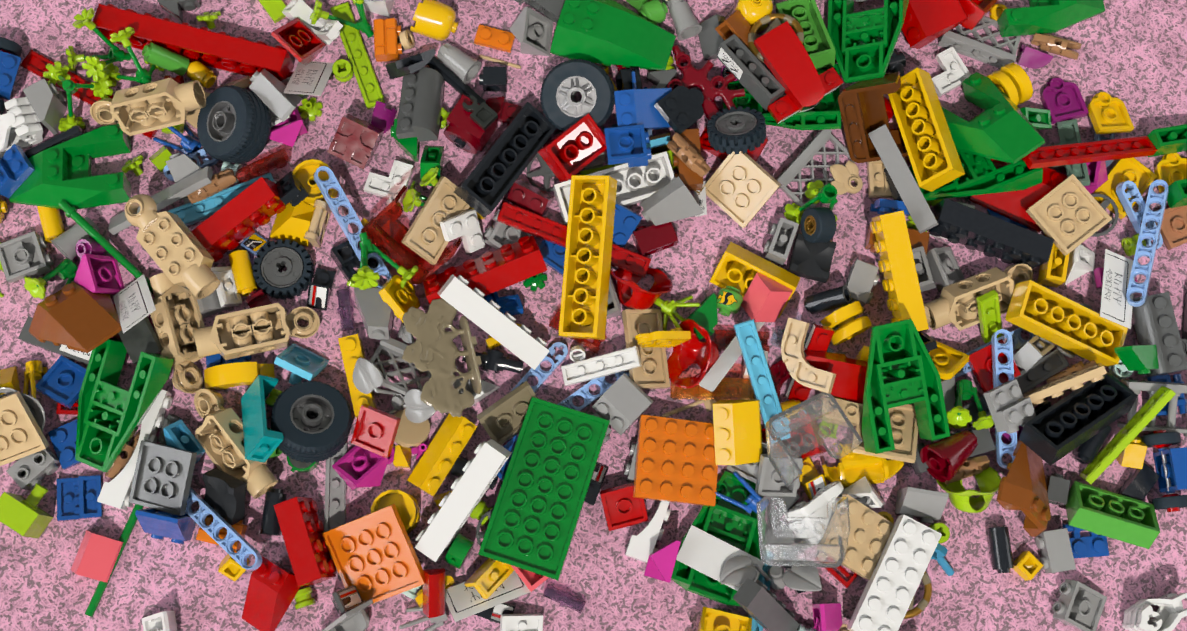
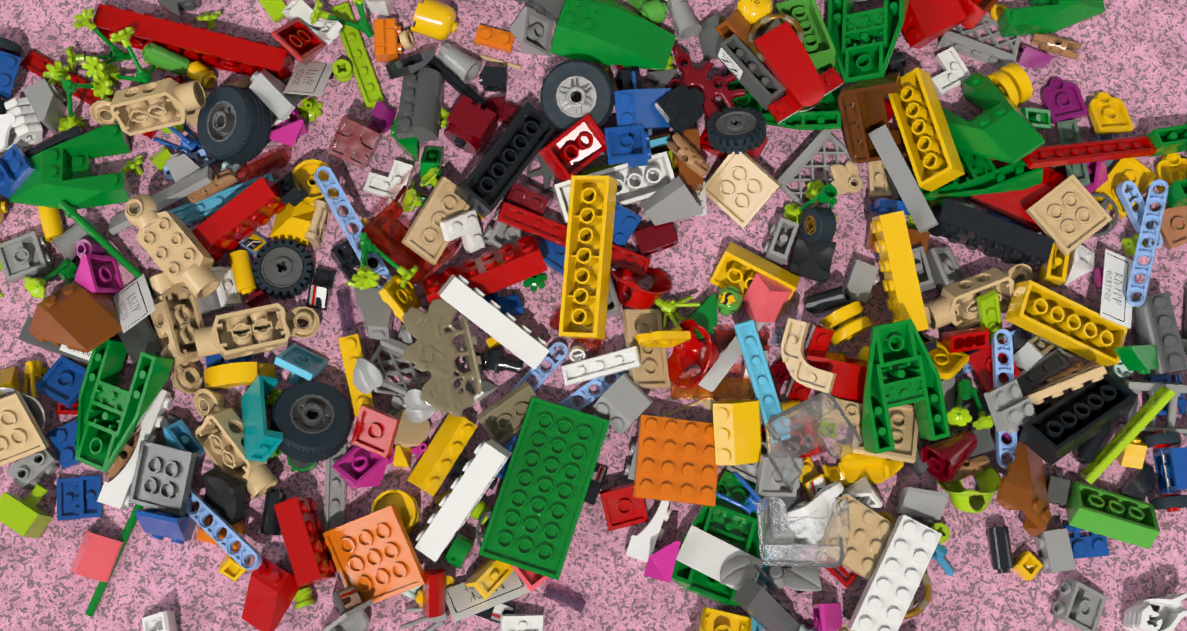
(481, 114): pearl dark grey plate -> none
(966, 339): none -> red brick

